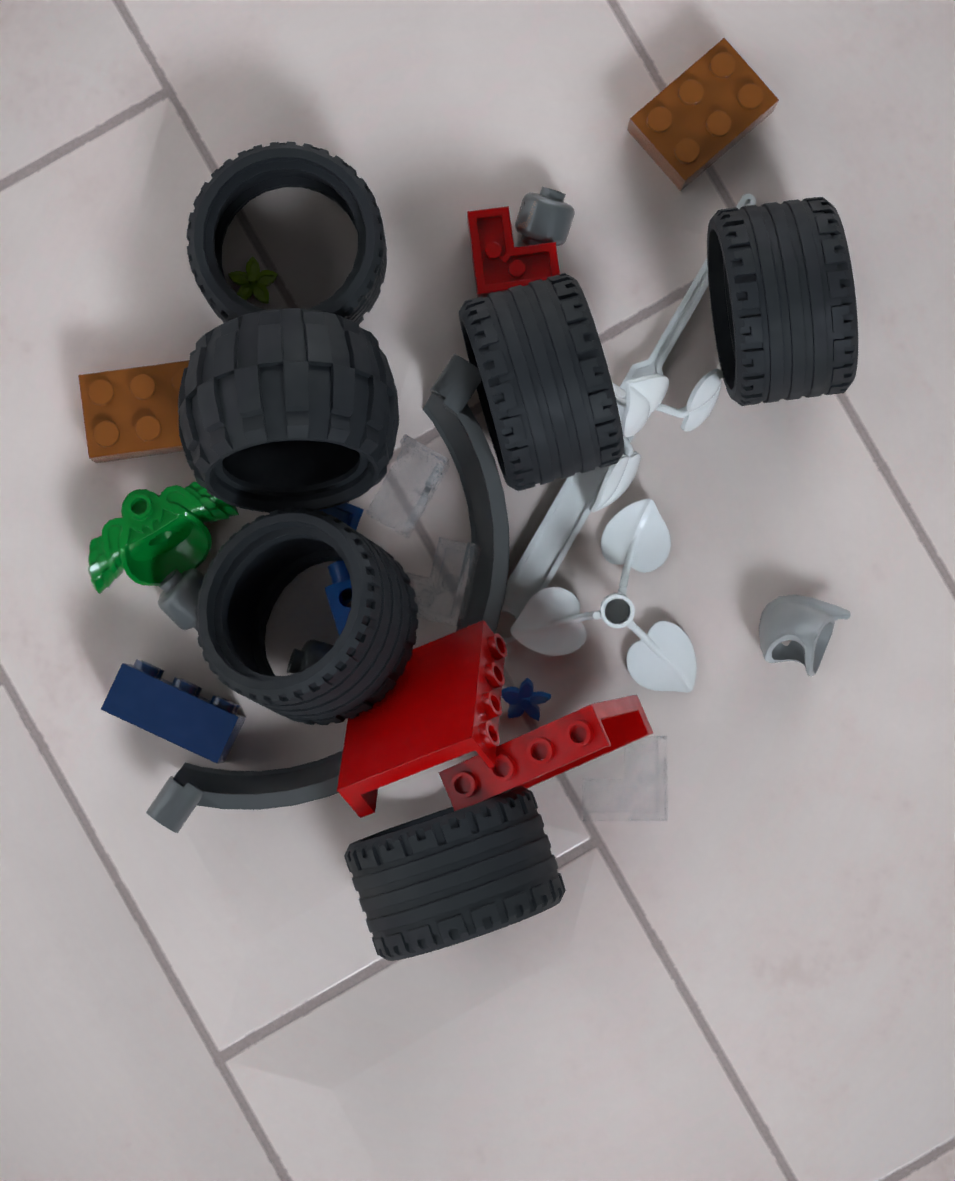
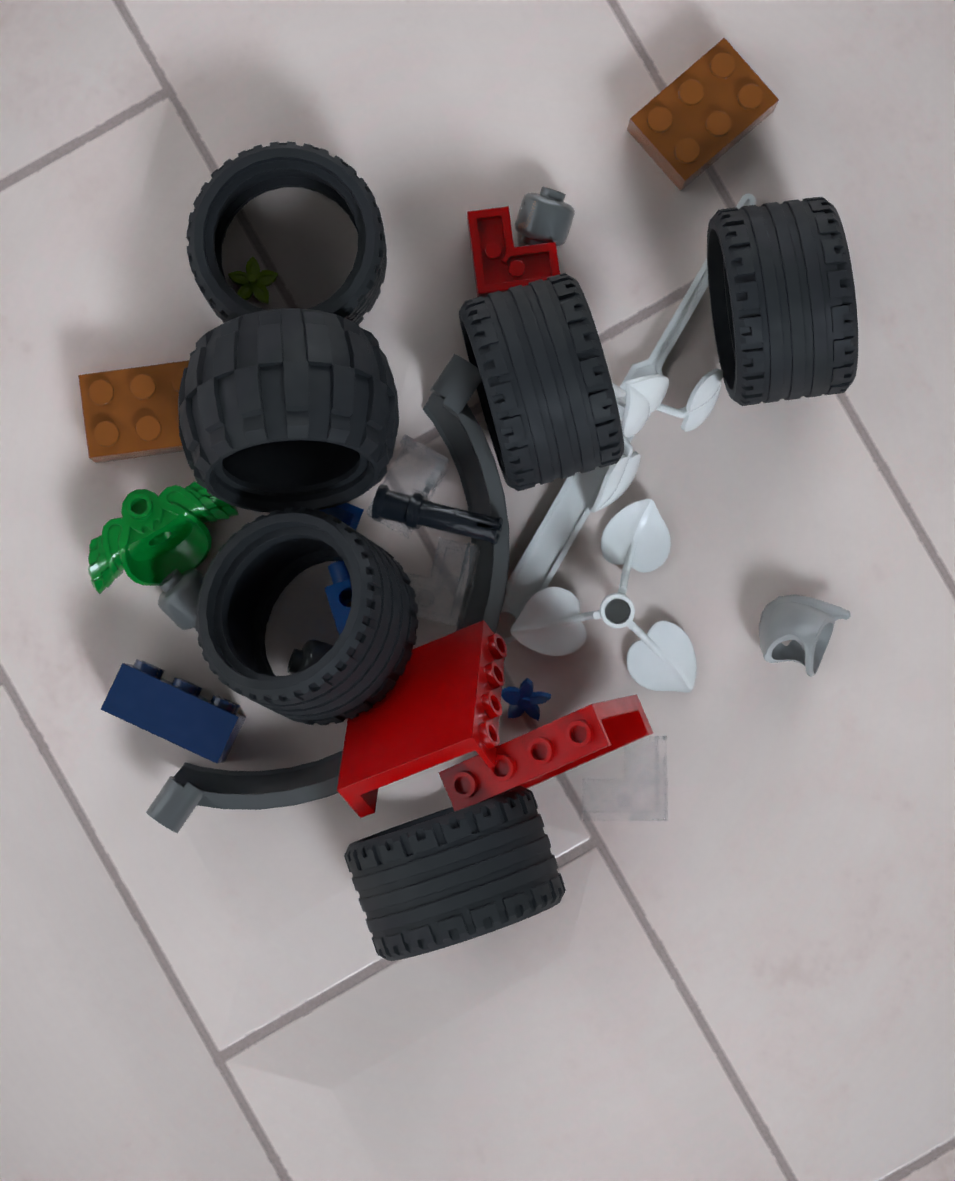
(417, 512): none -> black pin

